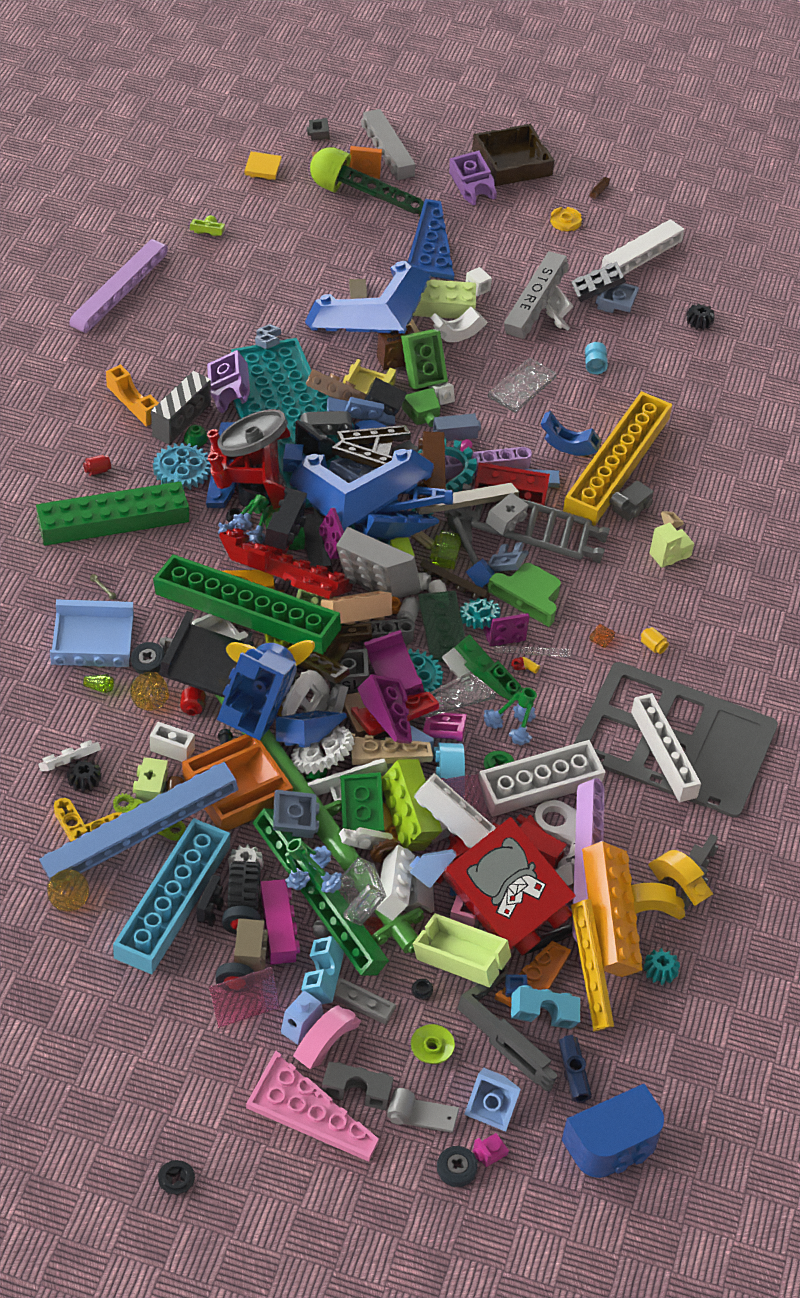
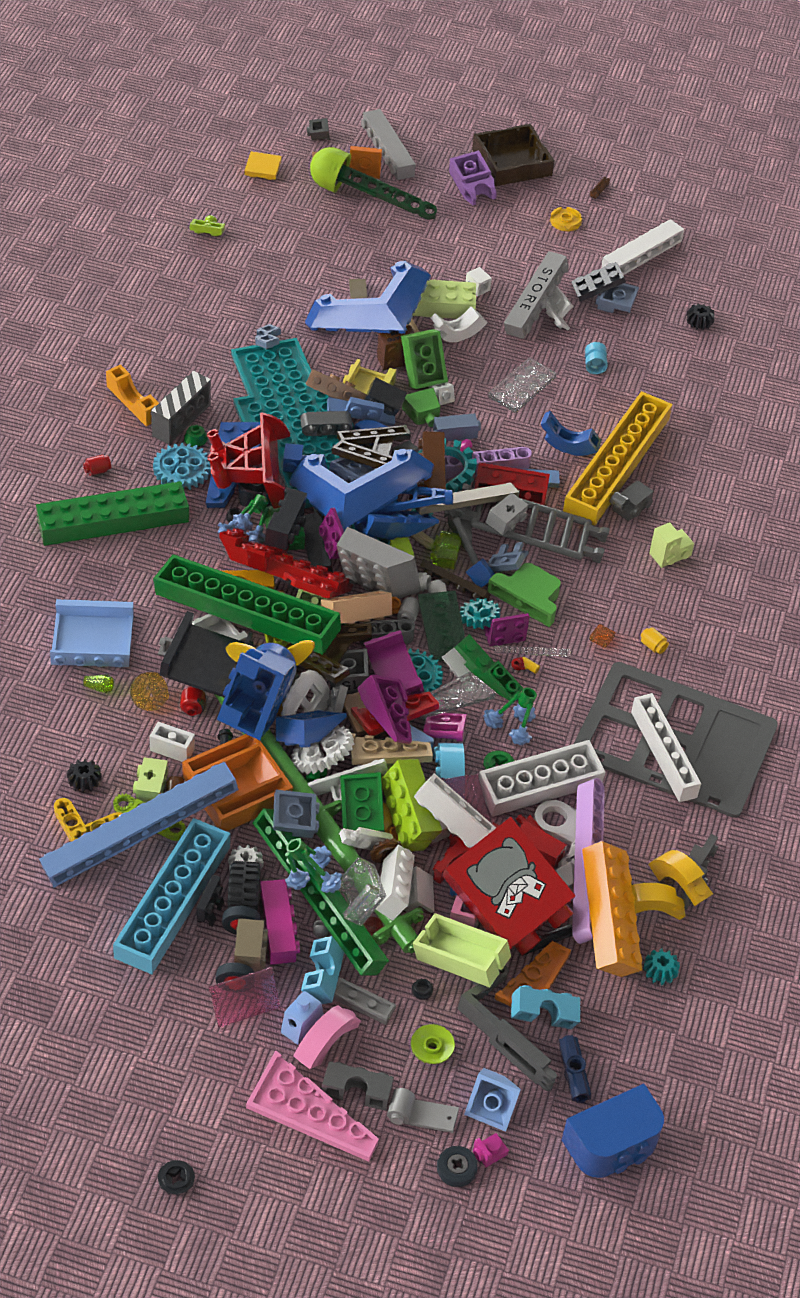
(68, 755): white wing -> none
(72, 899): clear yellow plate -> none
(94, 578): olive hinge -> none
(118, 286): lavender beam -> none
(146, 650): black bush -> none
(229, 380): medium lavender brick -> none
(252, 432): dark grey dish -> none
(313, 440): black slope -> none
(430, 244): blue wing -> none
(431, 866): light blue slope -> none
(514, 981): blue tile -> none
(592, 965): yellow tile -> none
(671, 517): tan slope -> none

